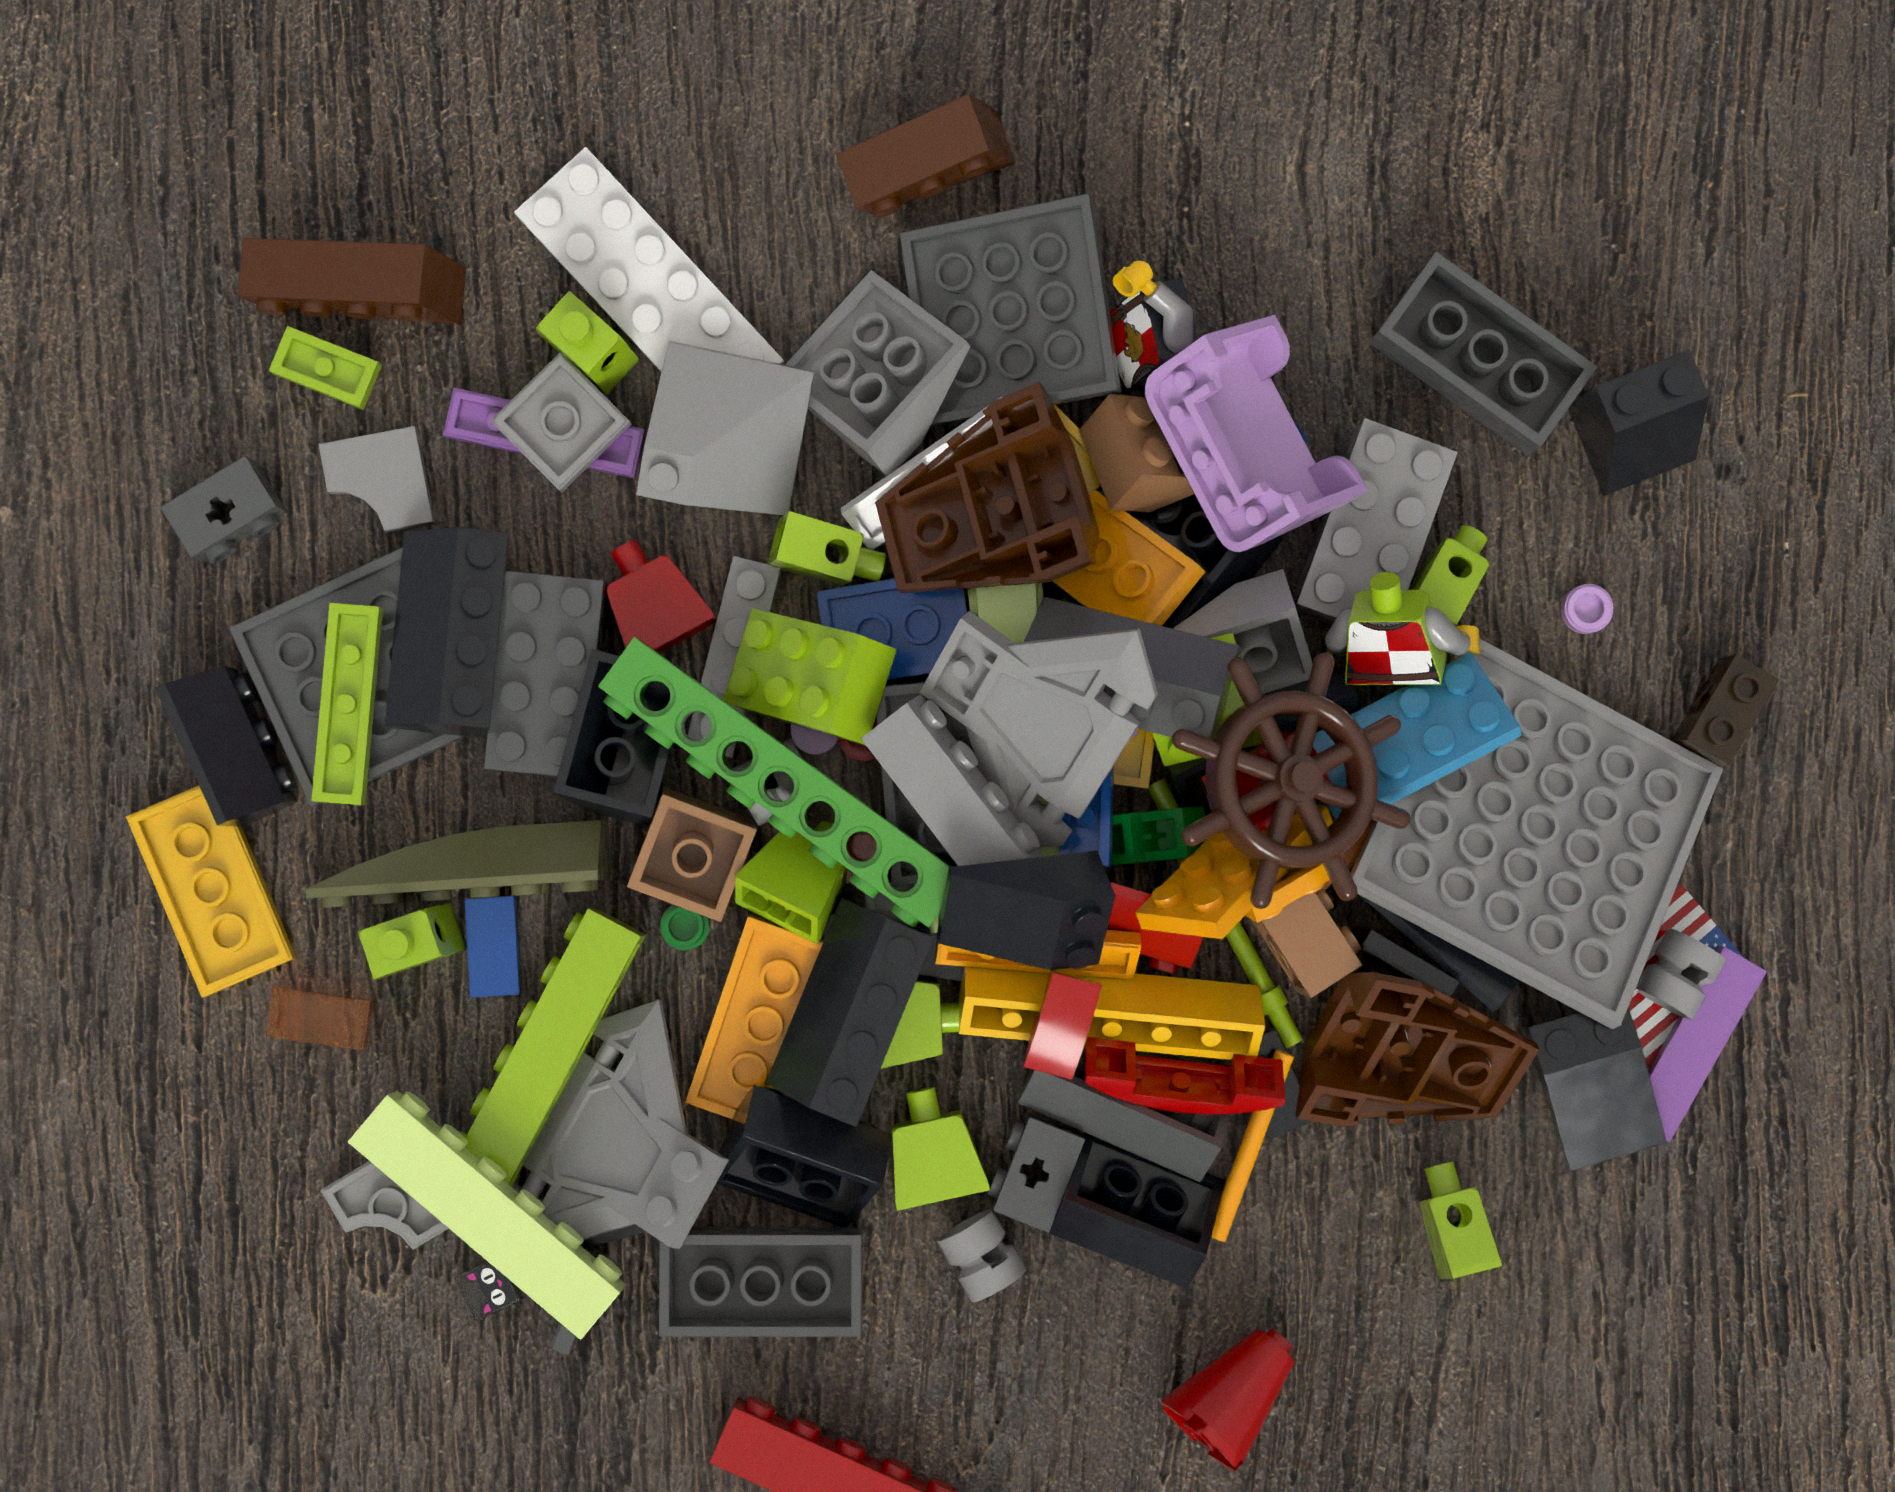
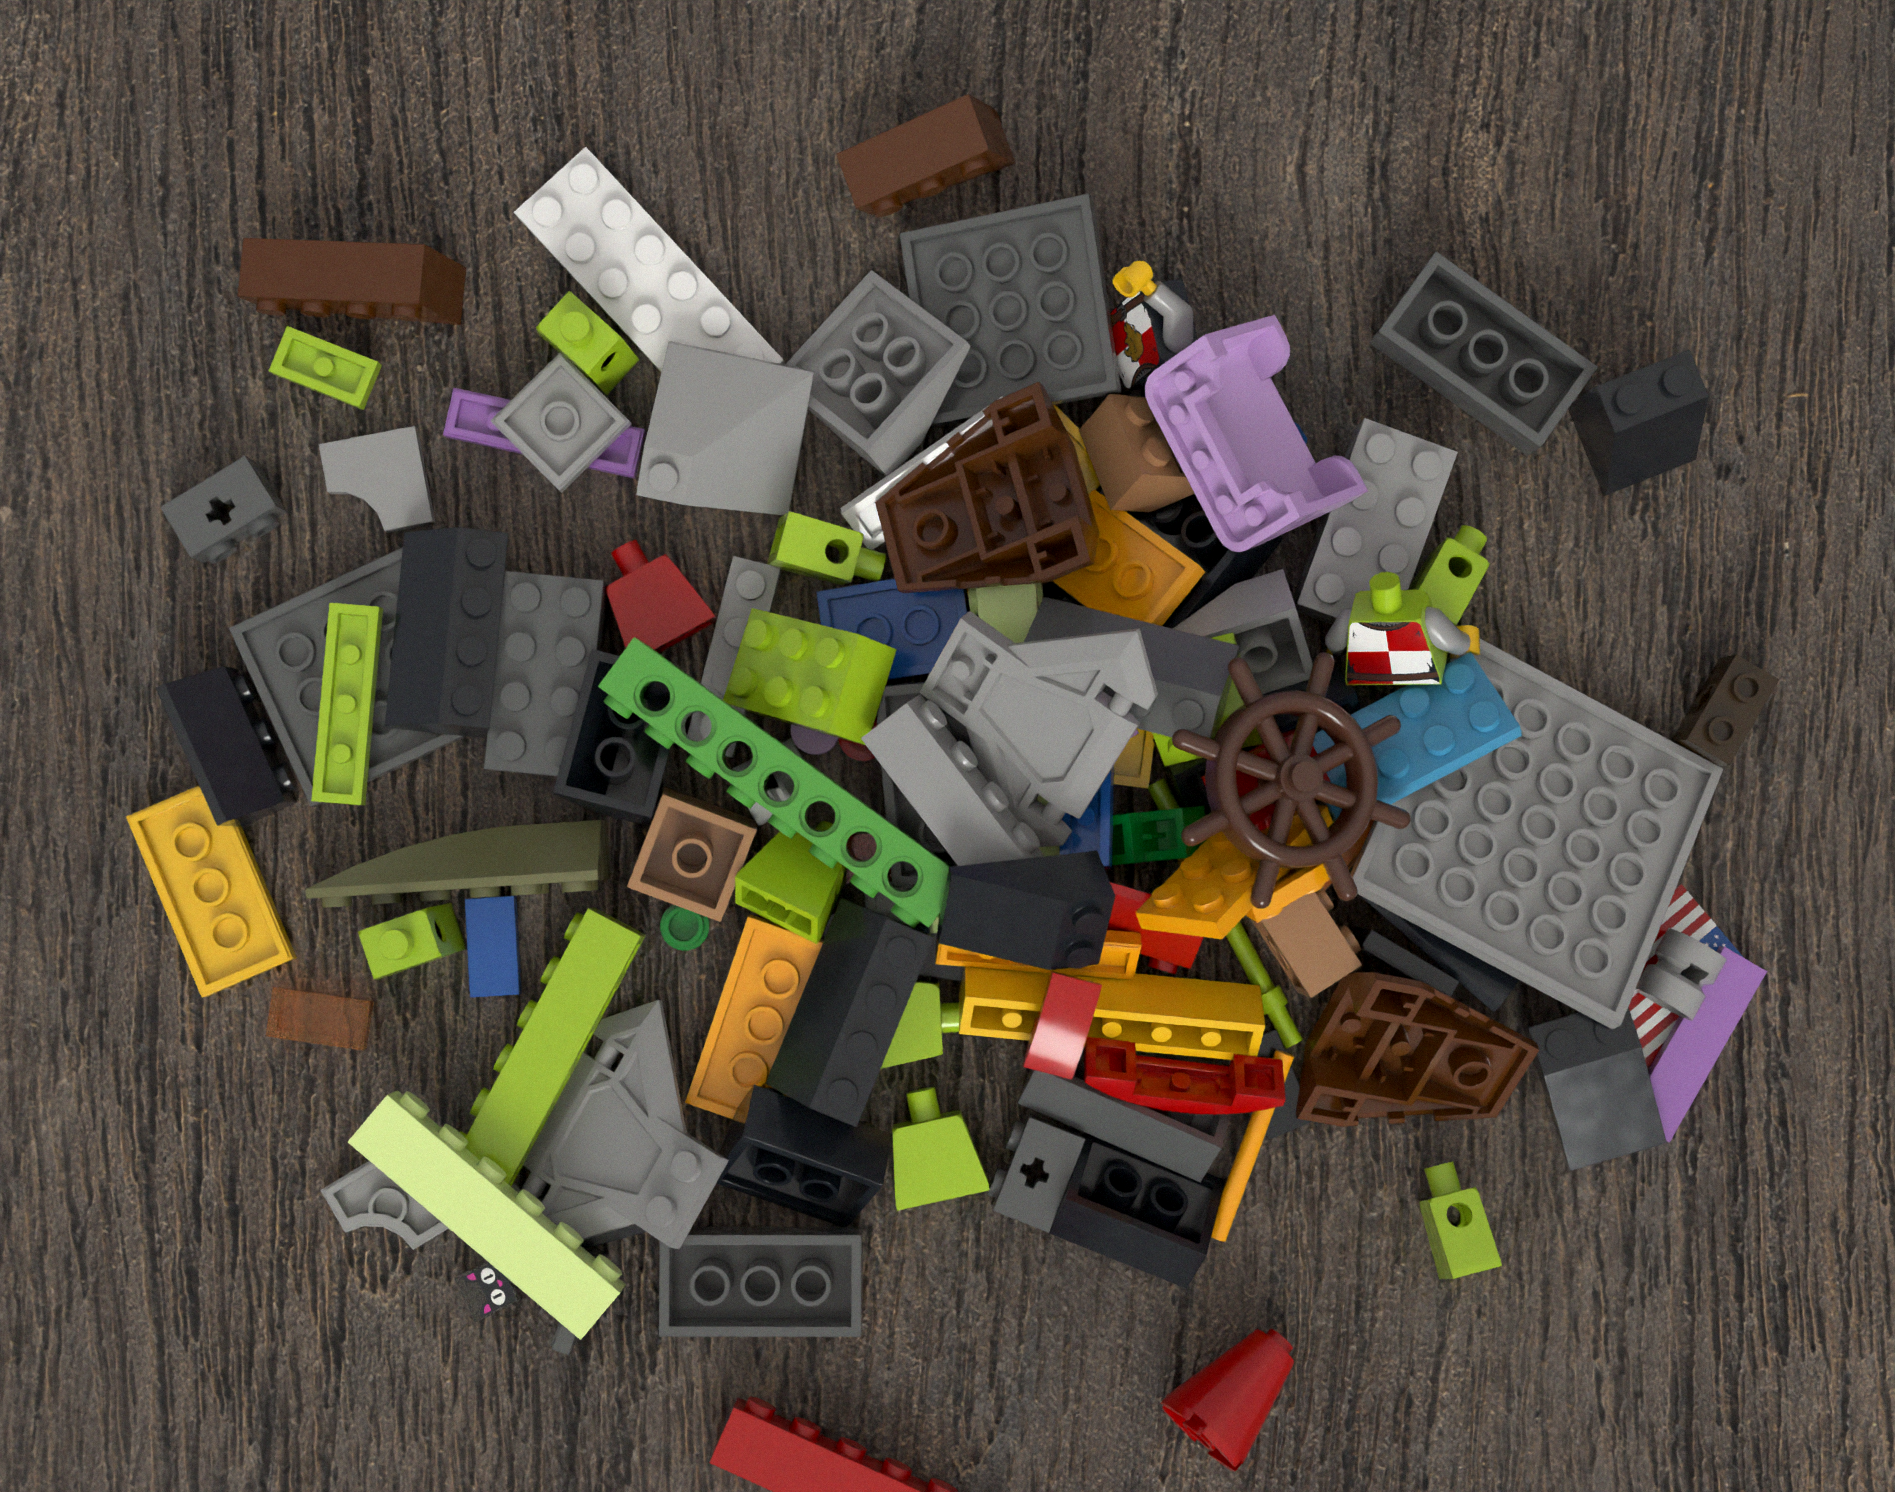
(982, 1237): light grey wheel -> none
(1587, 608): lavender tile -> none

